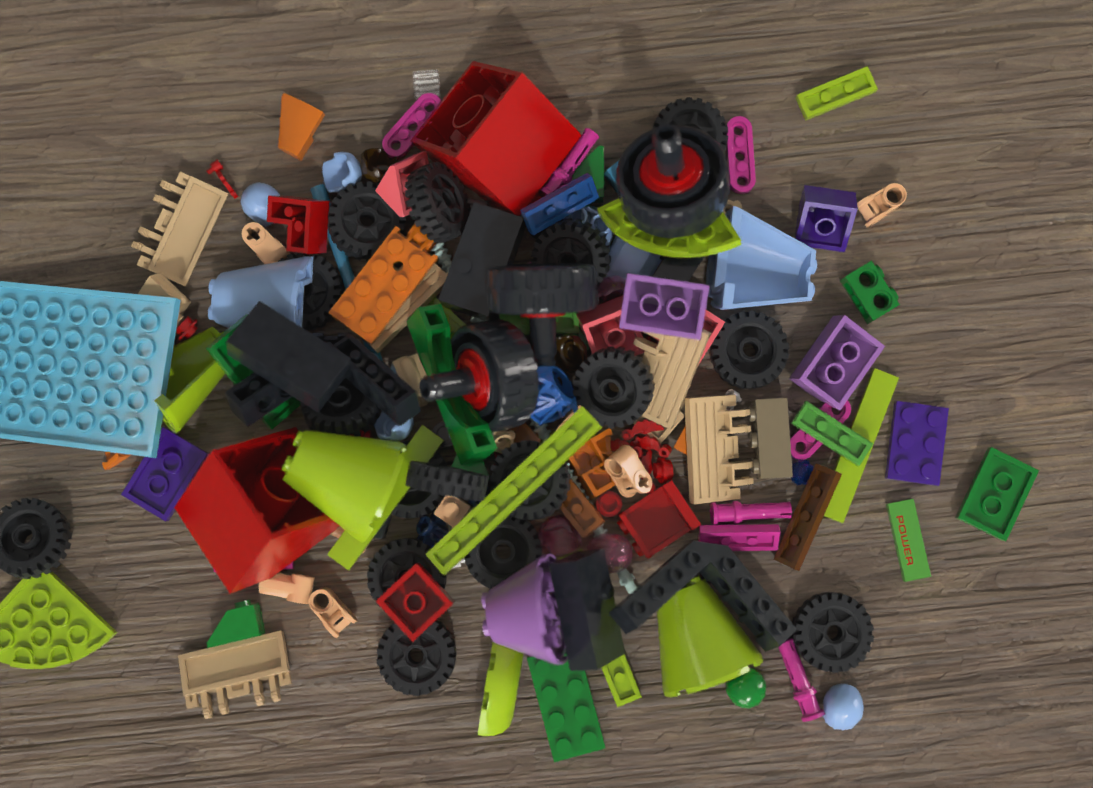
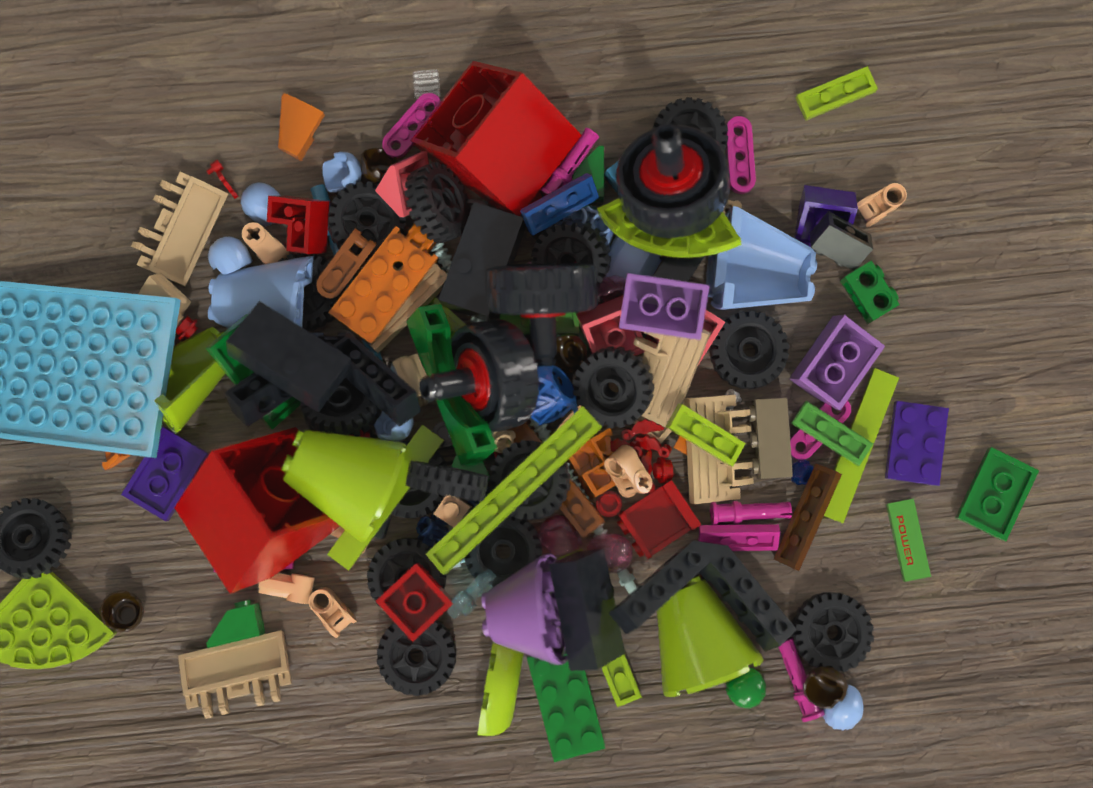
(121, 611): none -> dark brown hair
(228, 255): none -> light blue hair
(344, 265): none -> dark orange plate
(464, 600): none -> clear light blue plate
(705, 434): none -> lime plate
(825, 687): none -> dark brown hair
(841, 241): none -> pearl dark grey brick

